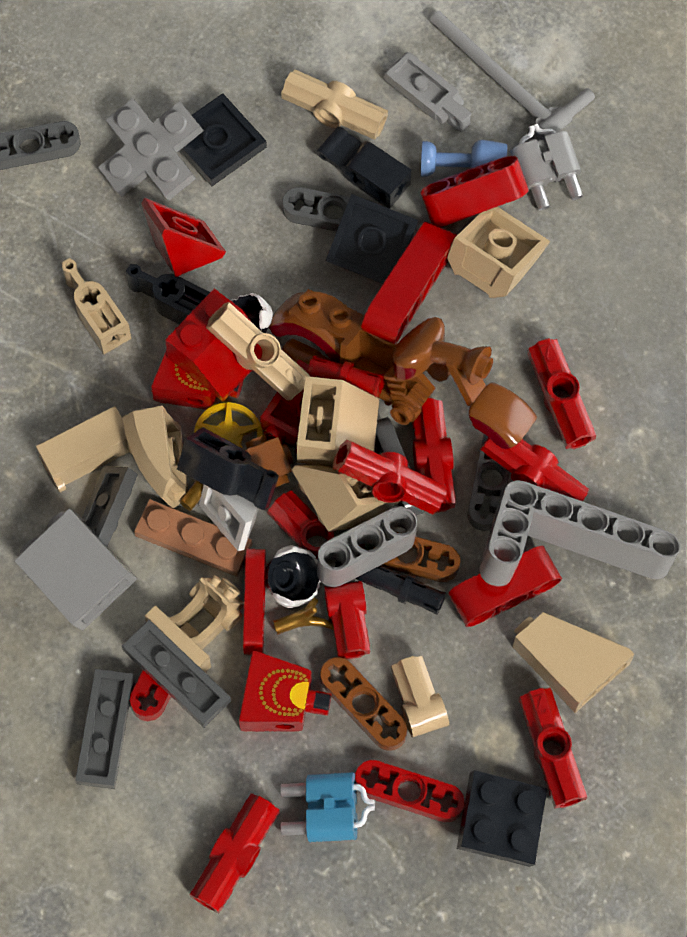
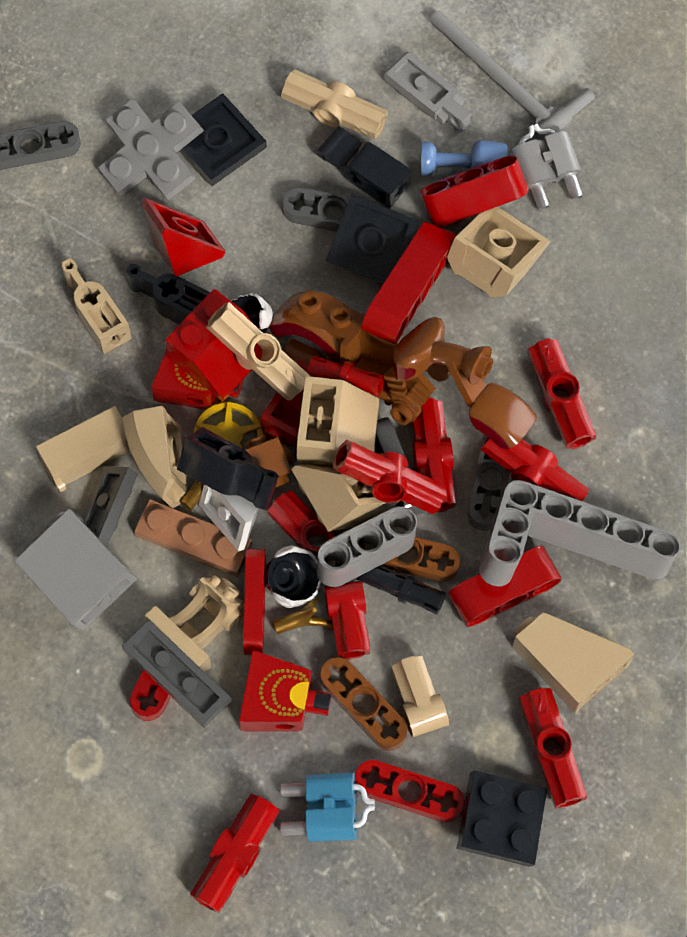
(104, 729): dark grey plate -> none

